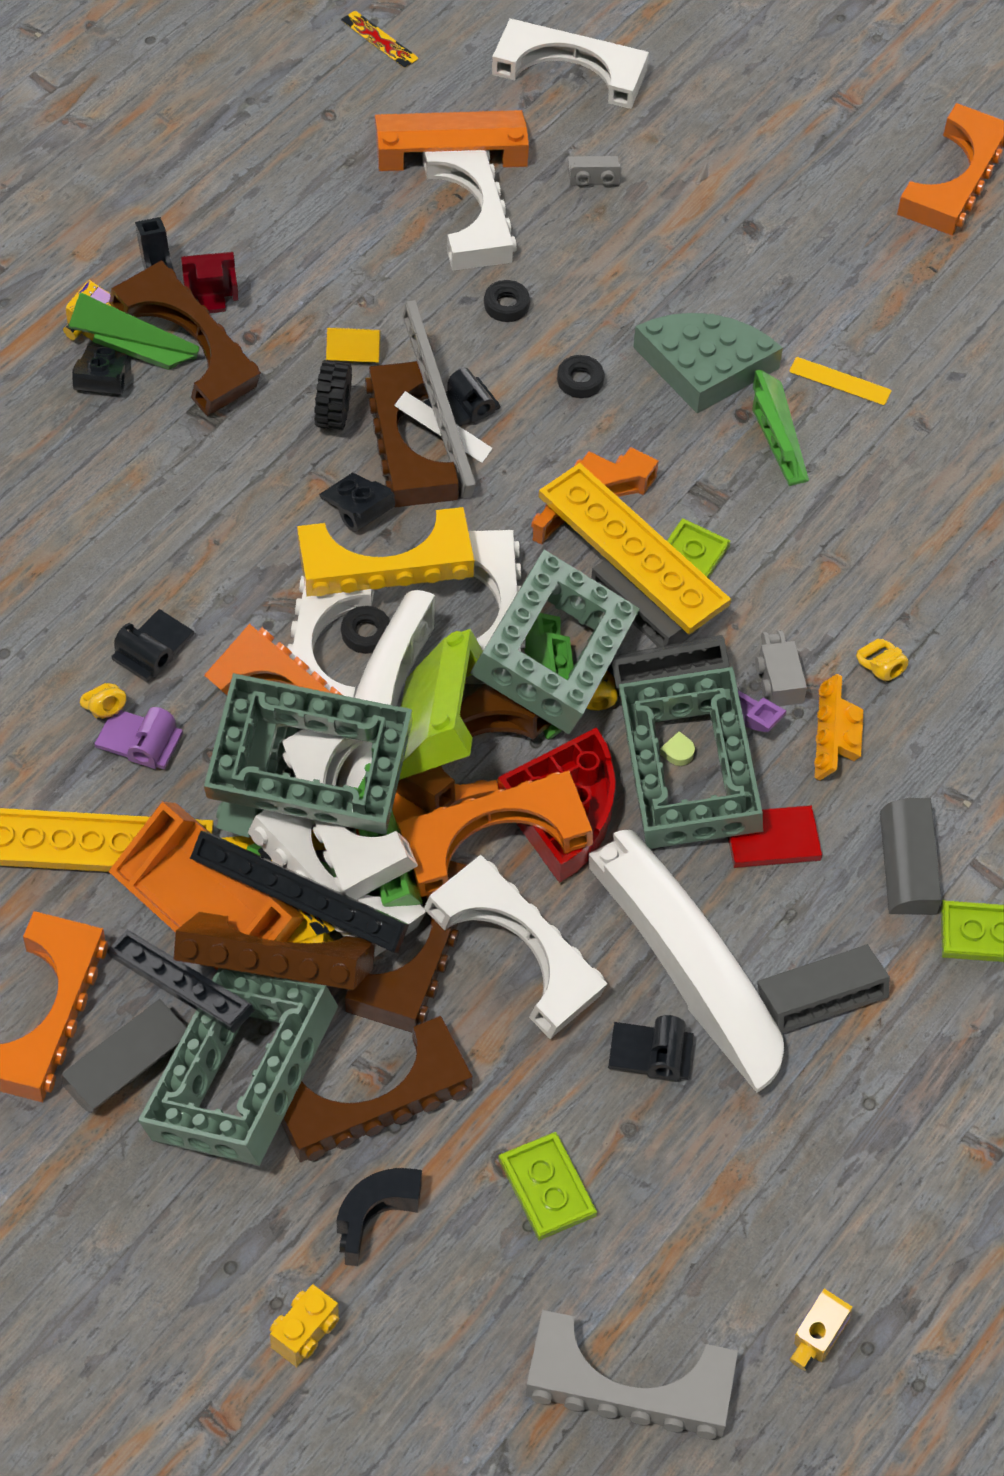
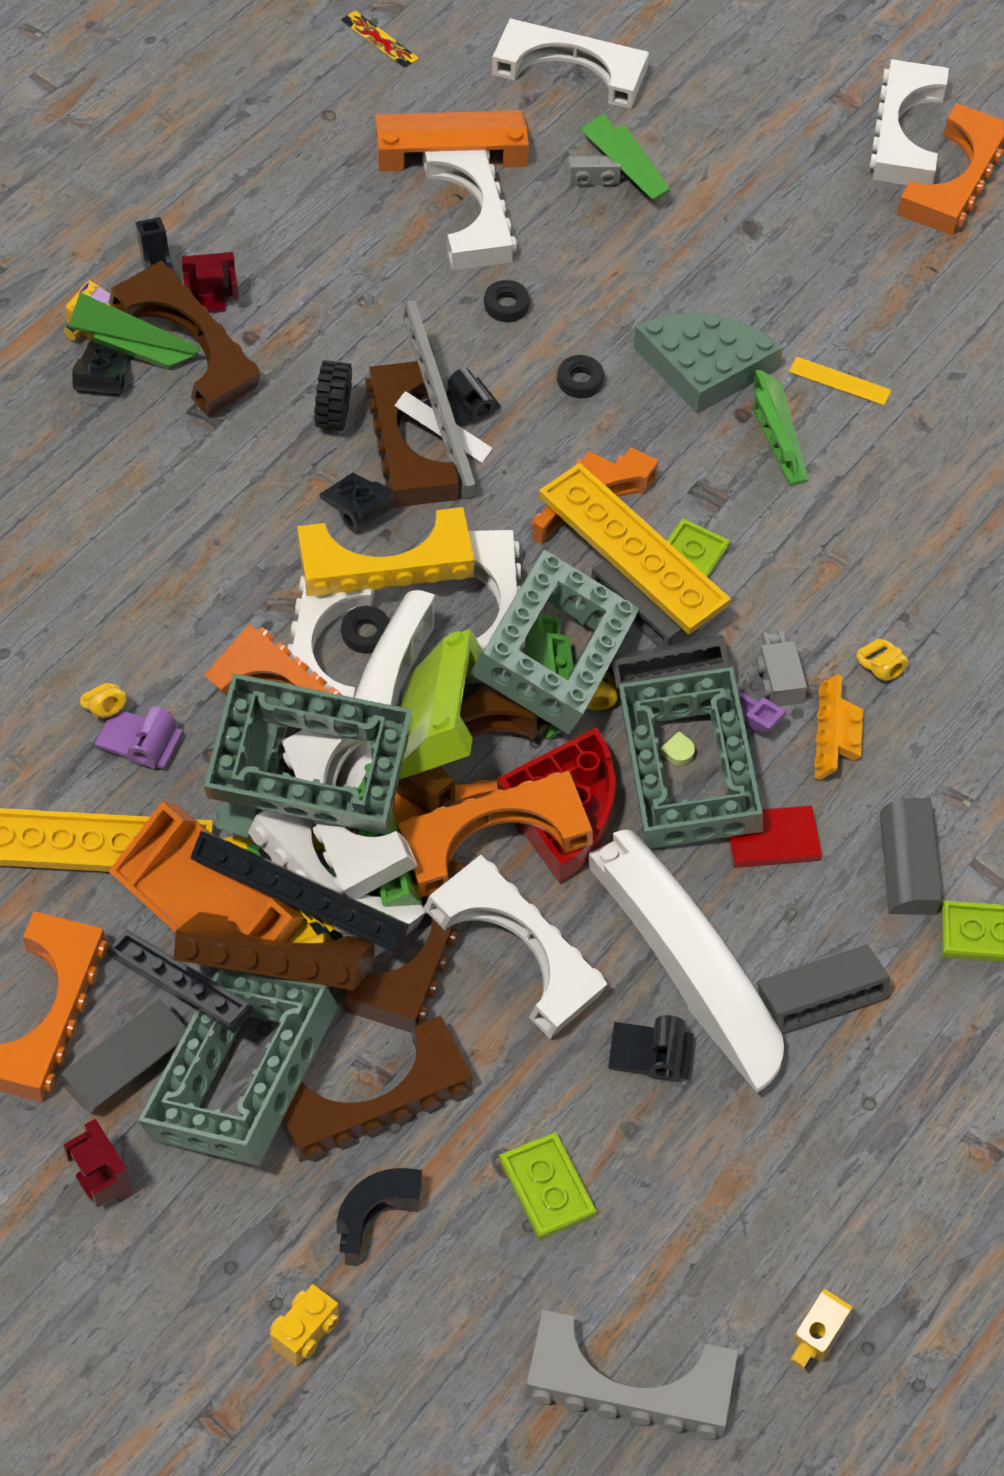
(102, 1170): none -> dark red panel
(151, 646): black piece -> none
(353, 344): yellow brick -> none
(624, 149): none -> bright green wedge
(896, 156): none -> white arch

